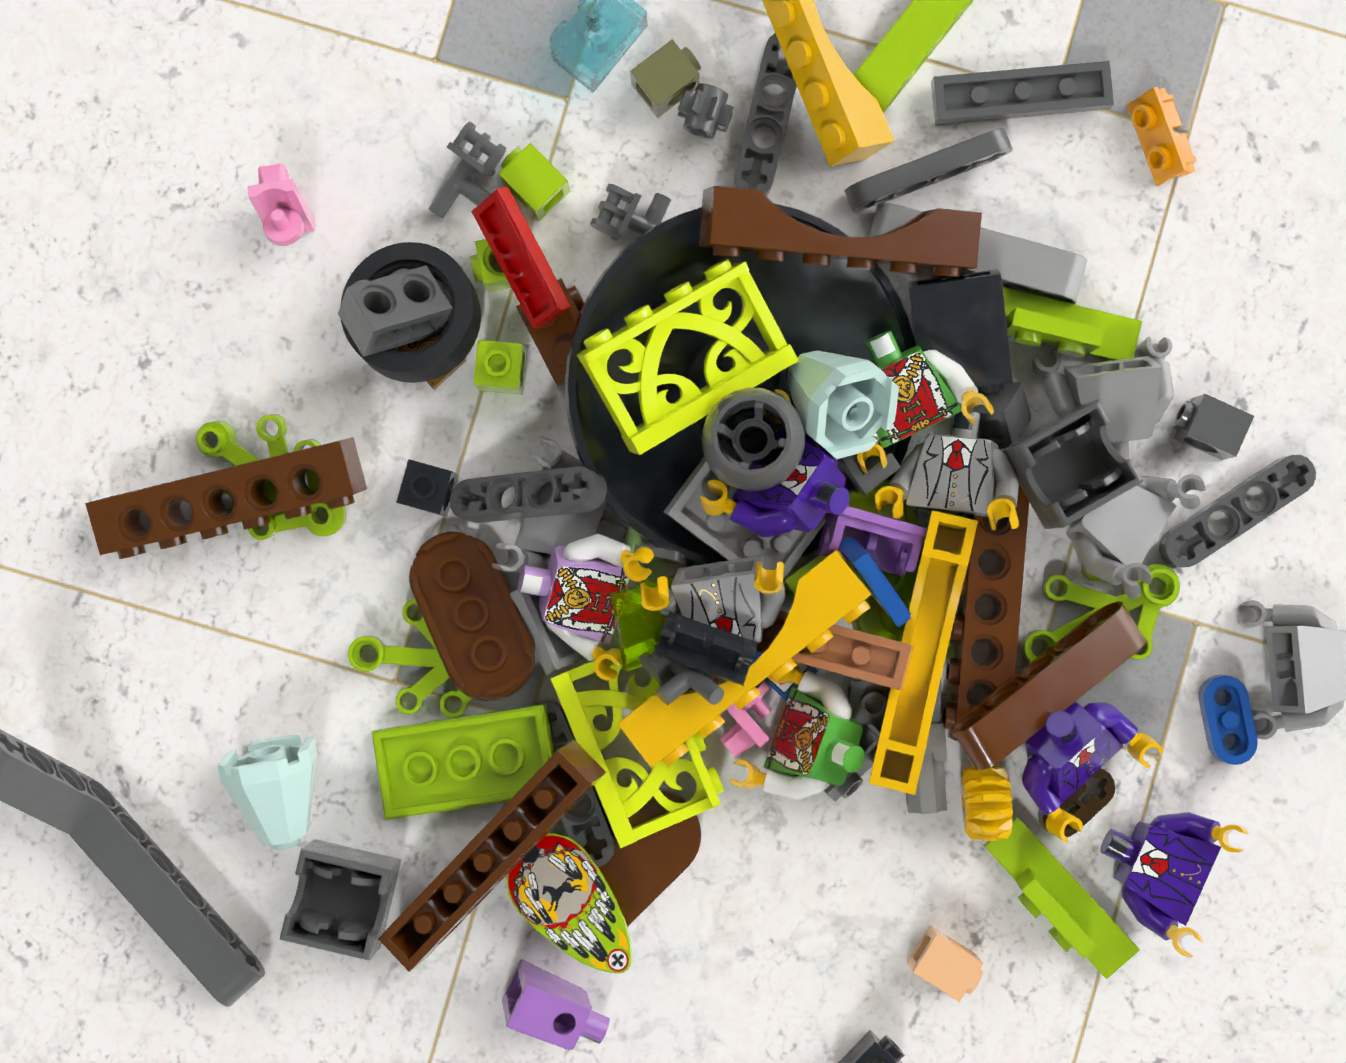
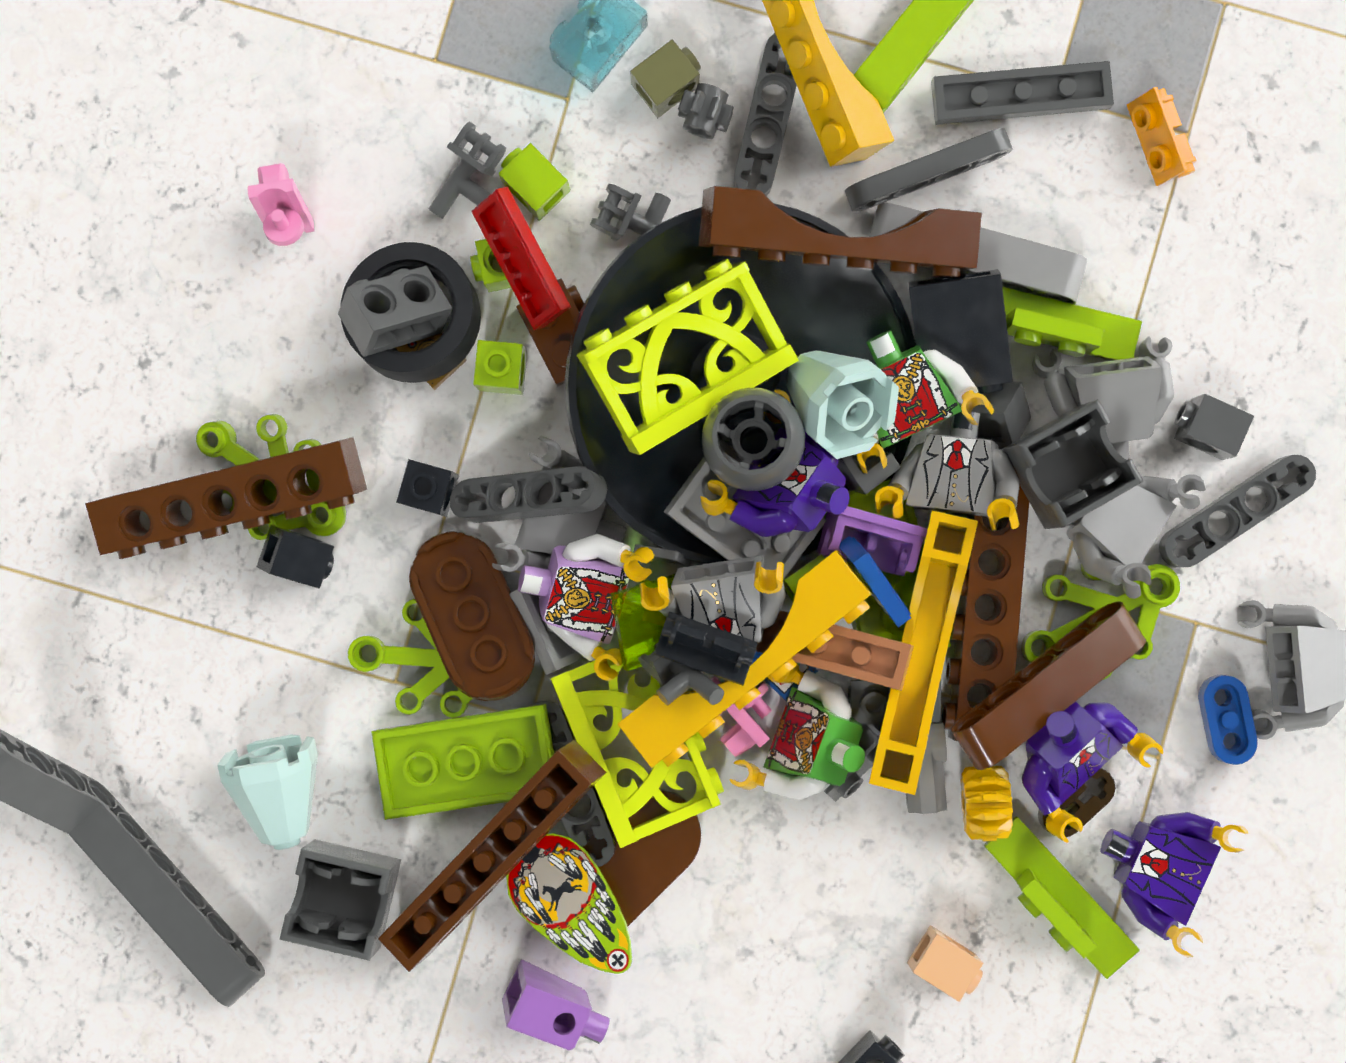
(296, 557): none -> black brick

